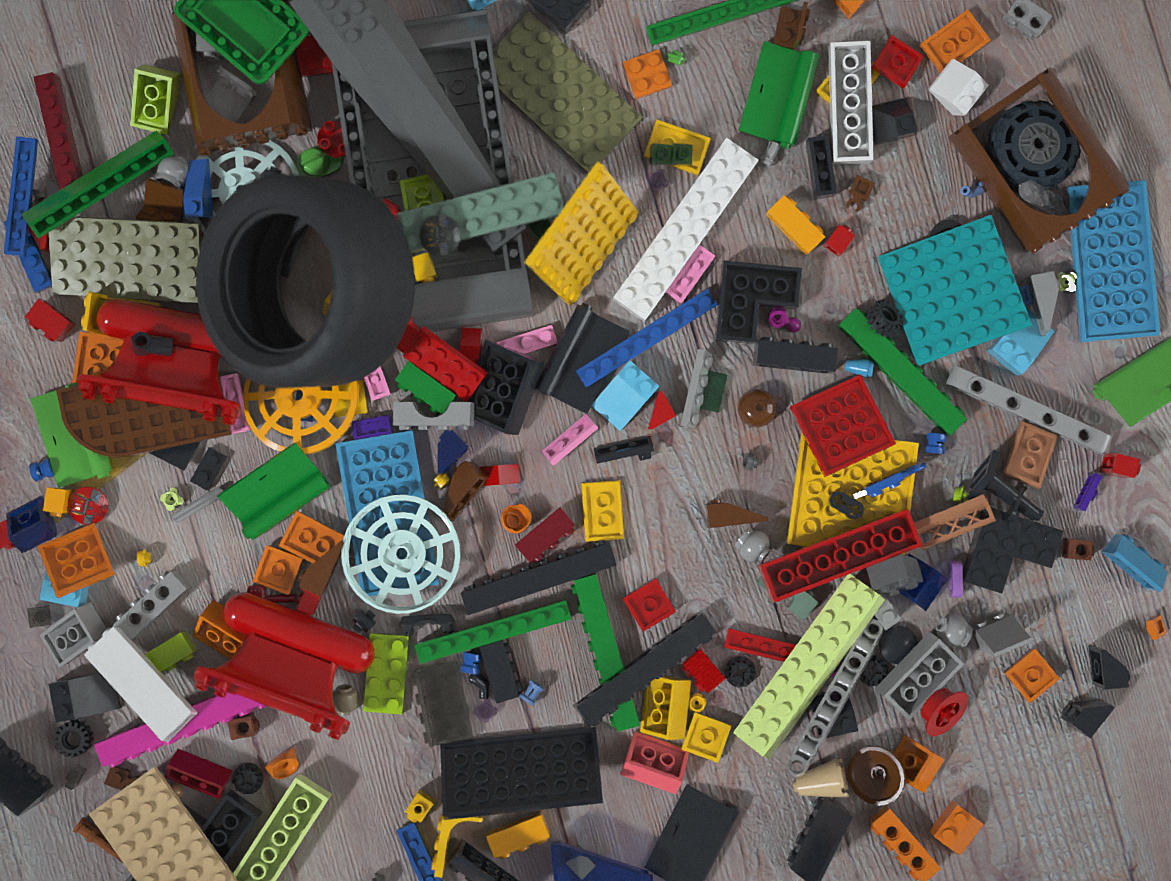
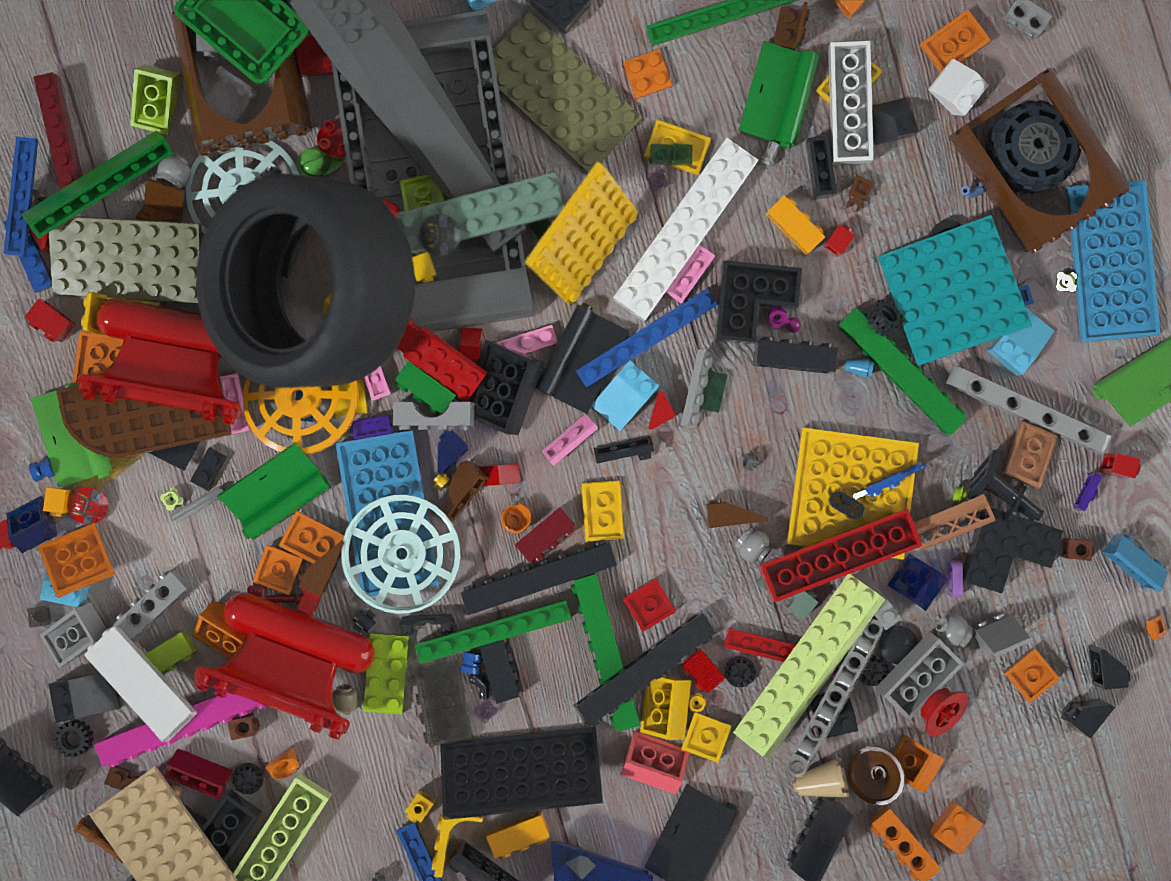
(143, 558): yellow plate -> none
(155, 345): black piece -> none
(198, 191): blue slope -> none
(532, 686): medium blue bush -> none
(676, 58): bright green plate -> none
(756, 408): reddish brown cylinder -> none
(842, 425): red plate -> none
(895, 574): dark grey brick -> none
(897, 61): red plate -> none
(935, 443): blue wheel -> none
(1042, 198): clear beam -> none
(1044, 292): light grey slope -> none

